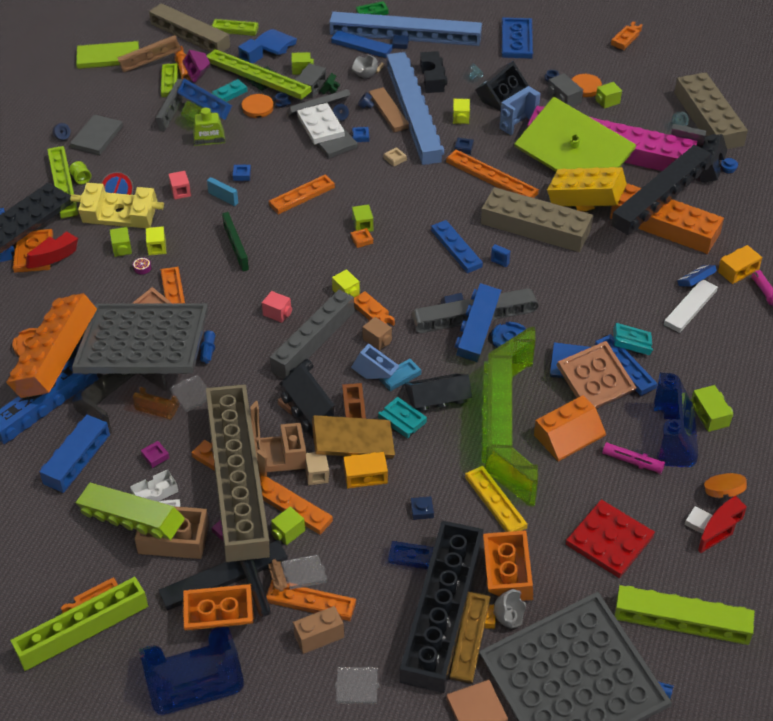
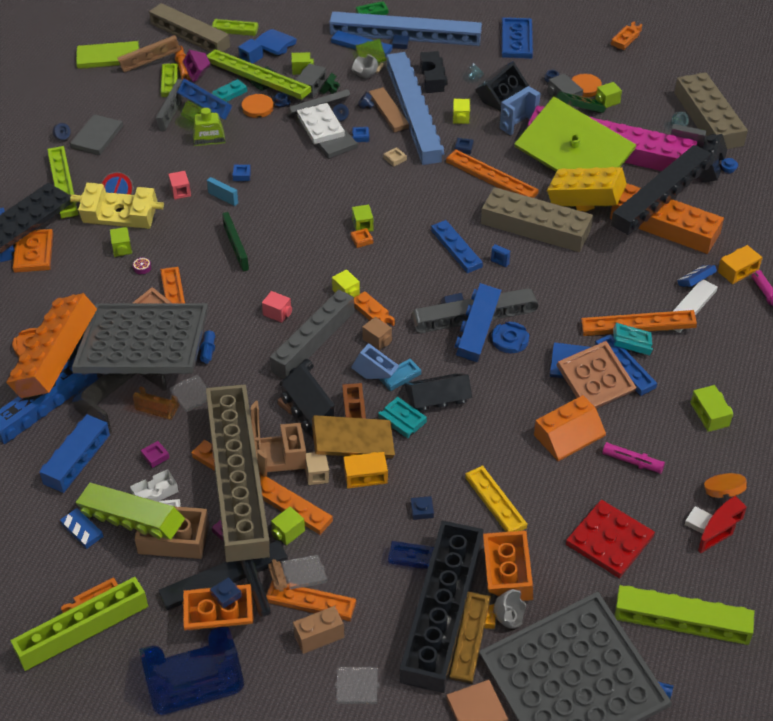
(52, 251): red slope -> none
(80, 172): lime wheel -> none
(81, 528): none -> blue tile
(156, 240): neon yellow brick -> none
(226, 592): none -> dark blue plate
(301, 194): orange tile -> none
(372, 48): none -> clear neon green piece
(500, 457): clear neon green slope -> none
(581, 102): none -> dark green tile
(645, 321): none -> orange tile
(679, 435): clear blue windscreen -> none

